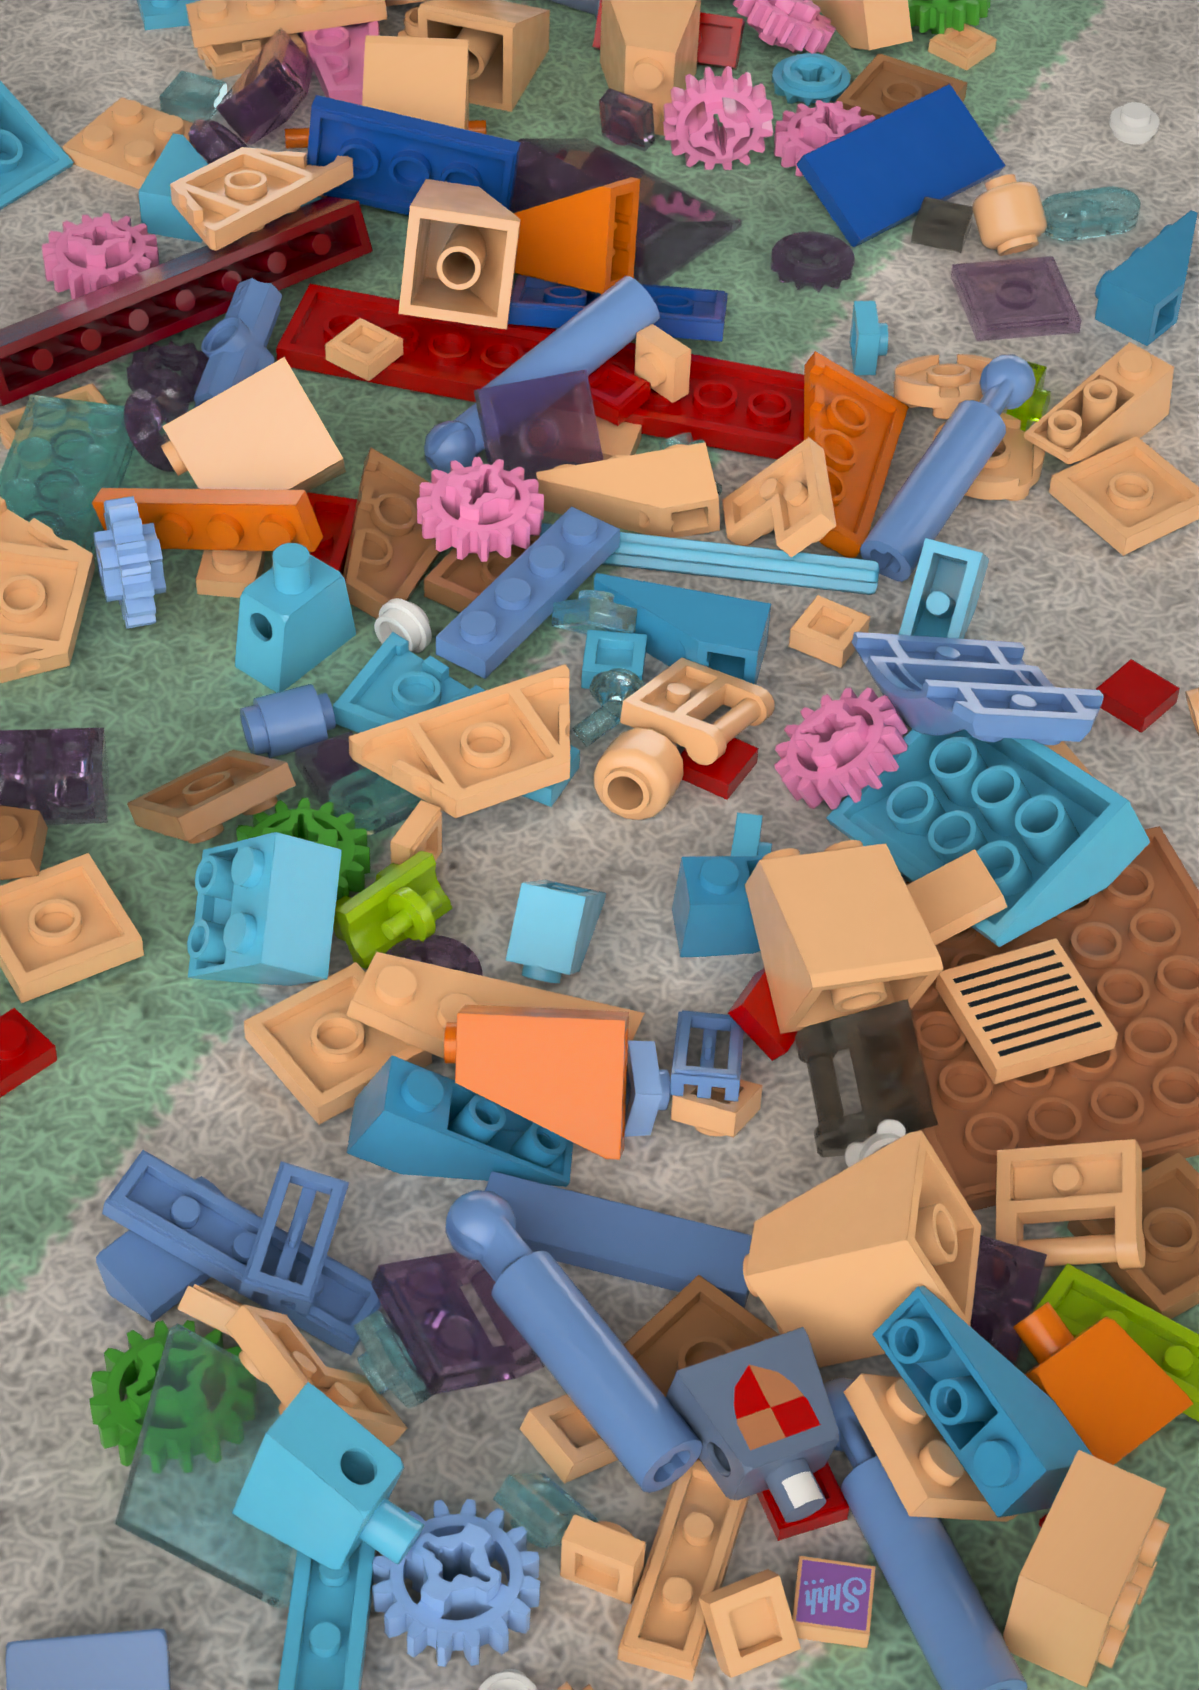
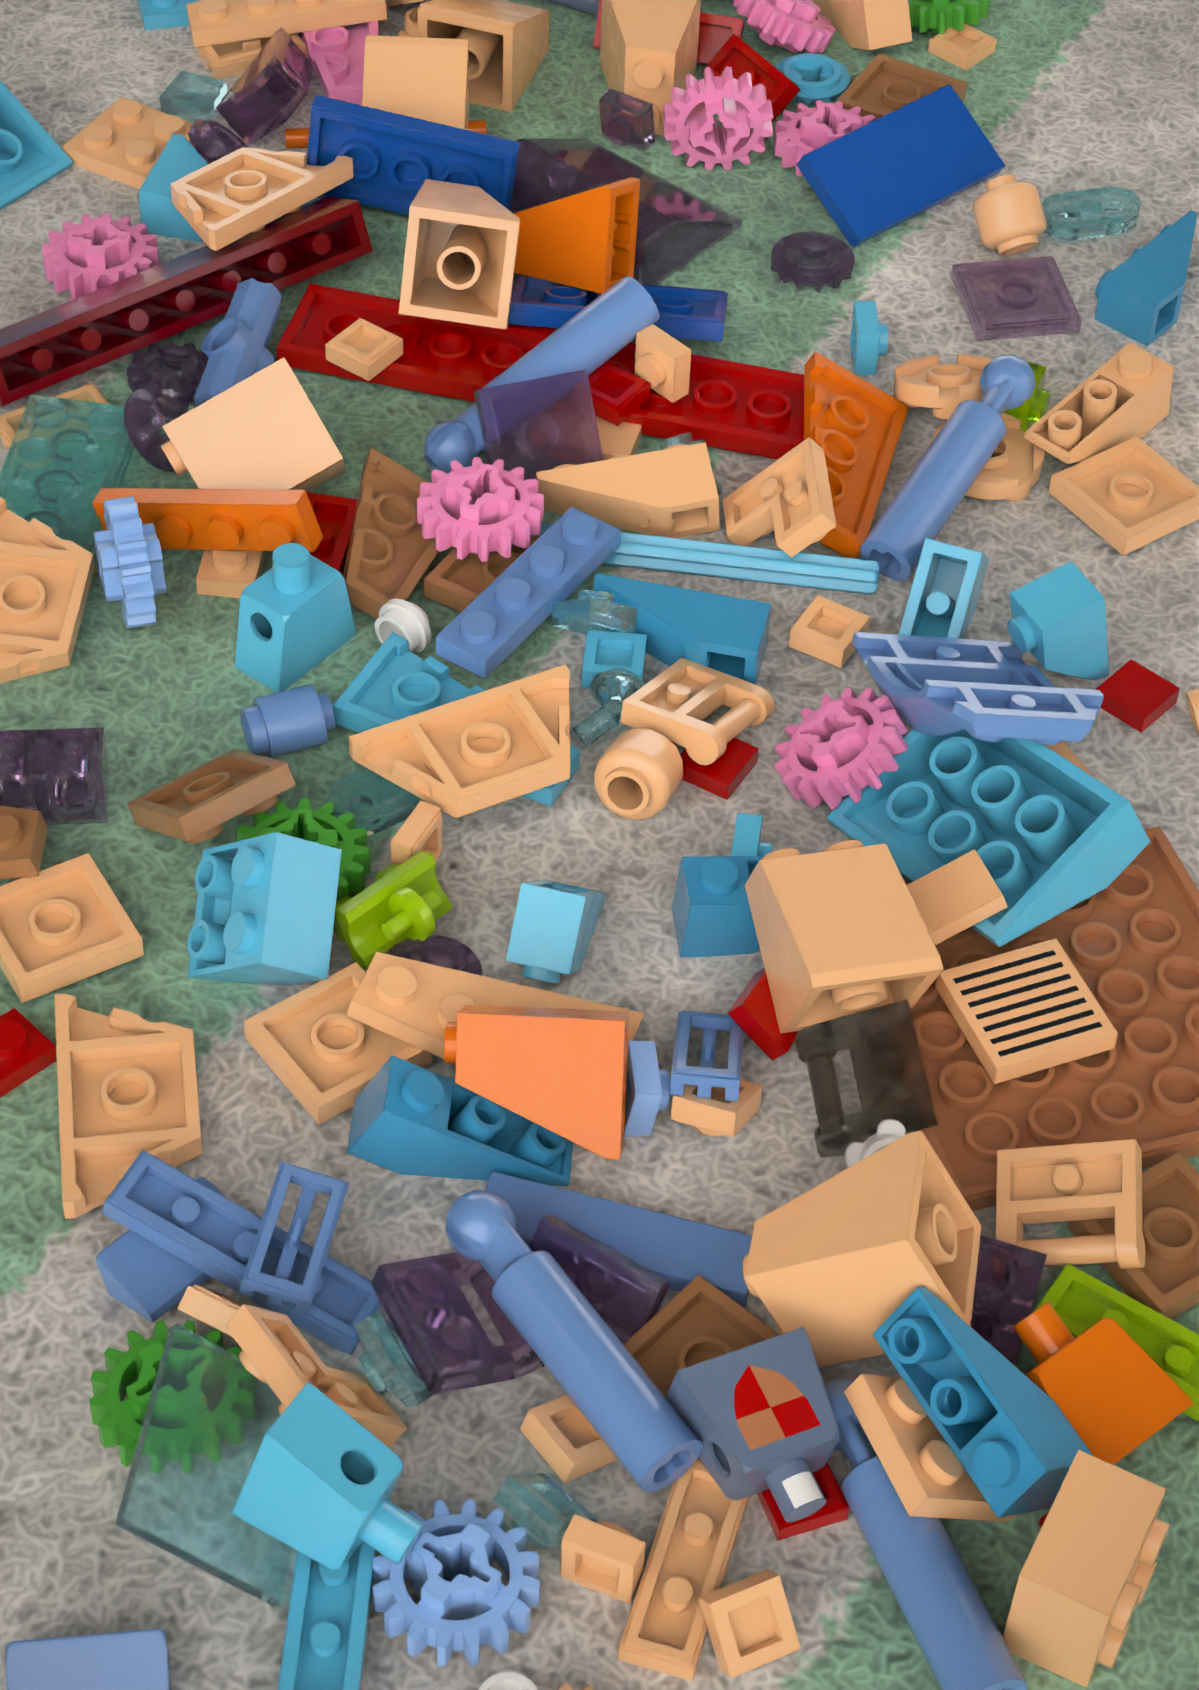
(119, 1093): none -> light nougat wing
(325, 764): clear purple plate -> none
(613, 1284): none -> clear purple plate
(745, 59): none -> red plate
(833, 1601): tile -> none
(942, 224): clear smoke plate -> none
(1062, 623): none -> medium azure slope
(1134, 123): white plate -> none

